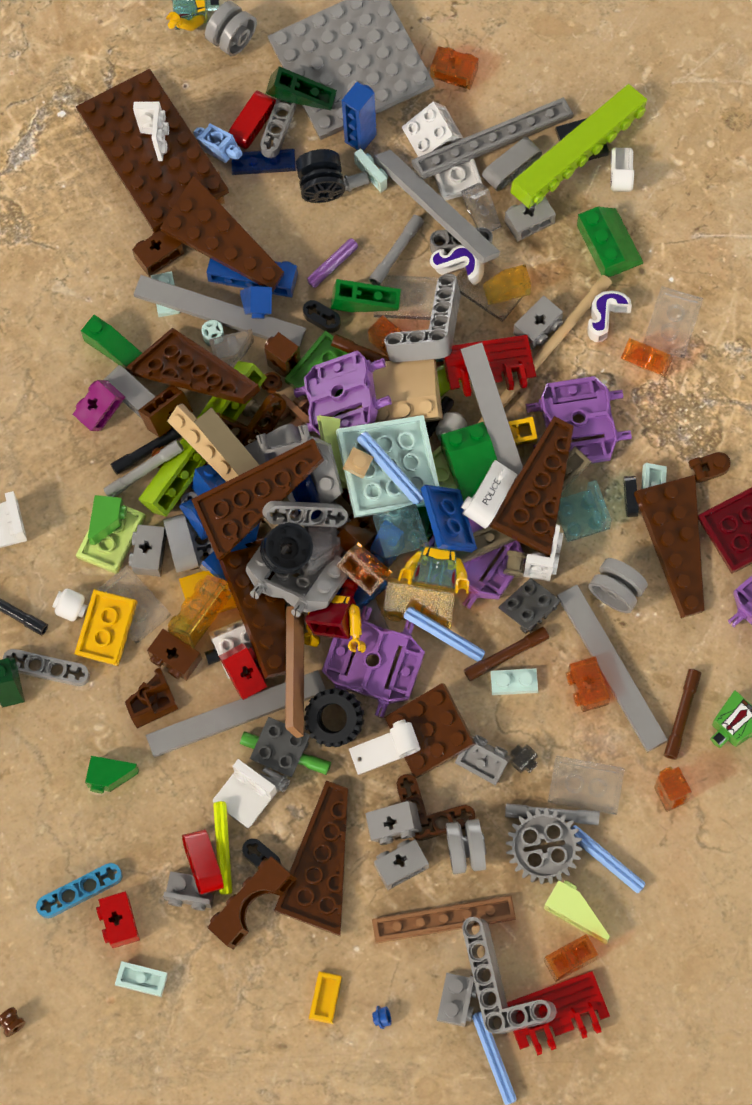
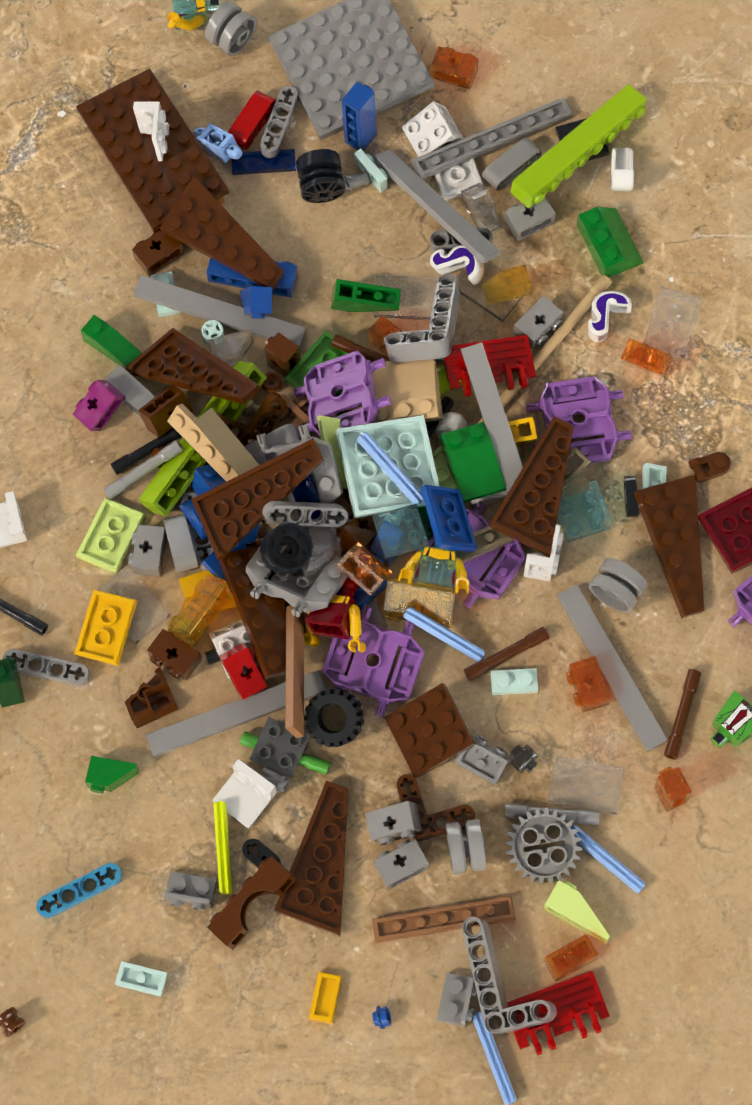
(69, 604): white head -> none
(105, 517): bright green slope -> none
(119, 906): red brick -> none
(202, 861): red beam -> none
(299, 89): dark green slope -> none
(319, 320): black beam -> none
(332, 263): medium lavender axle -> none
(358, 462): tan plate -> none
(384, 267): light grey piece -> none
(386, 748): white door -> none
(490, 495): white door -> none
(515, 563): dark tan bush -> none
(529, 605): dark grey hinge -> none

